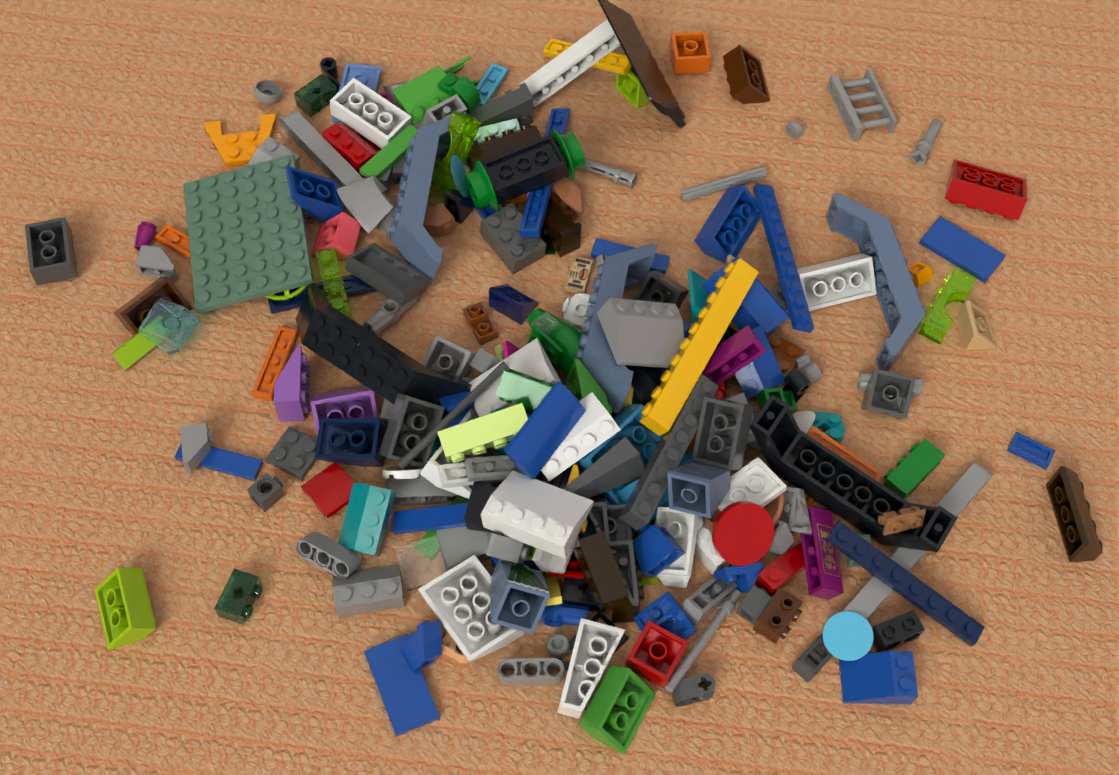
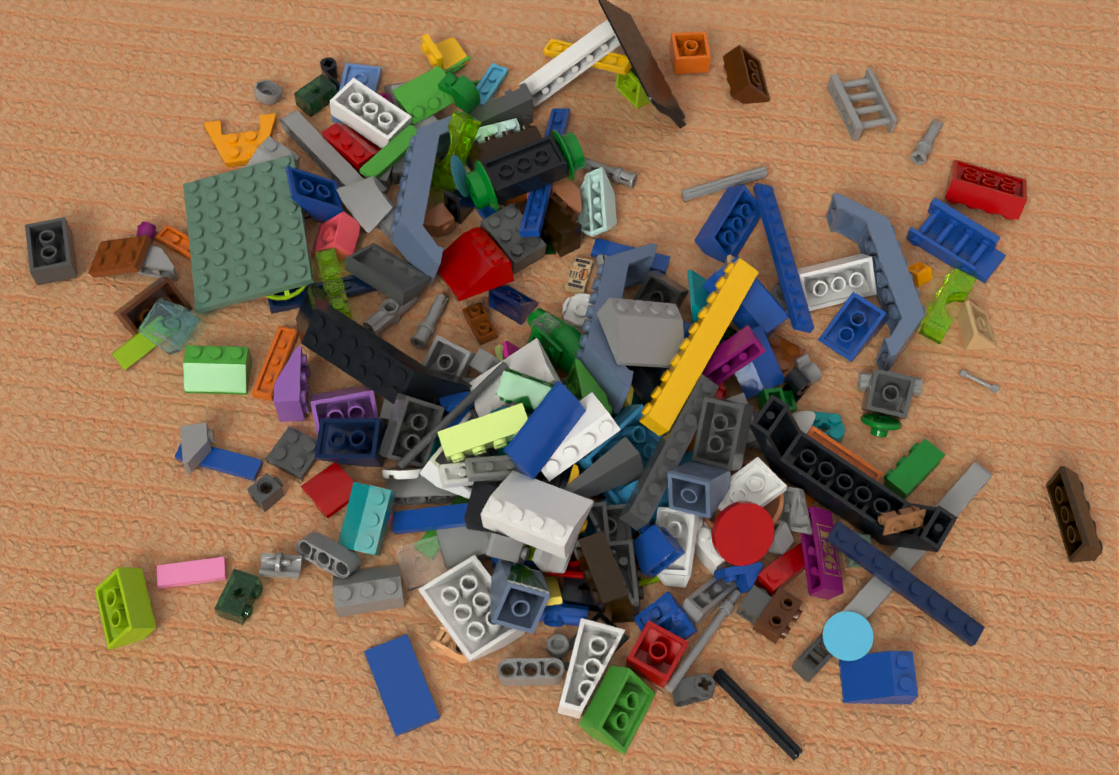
(120, 256): none -> dark orange plate
(191, 572): none -> bright pink tile
(216, 369): none -> slope
(281, 565): none -> light grey hips
(423, 645): blue slope -> none
(426, 328): none -> light grey pin
(442, 53): none -> yellow bracket
(444, 109): light grey brick -> none
(474, 265): none -> red slope
(597, 204): none -> light aqua wedge
(757, 714): none -> black axle
(794, 129): light grey tile -> none
(853, 327): none -> blue slope
(880, 424): none -> green piece
(897, 631): black brick -> none
(961, 223): none -> blue fence
(993, 388): none -> light grey hinge
(1031, 450): blue tile -> none

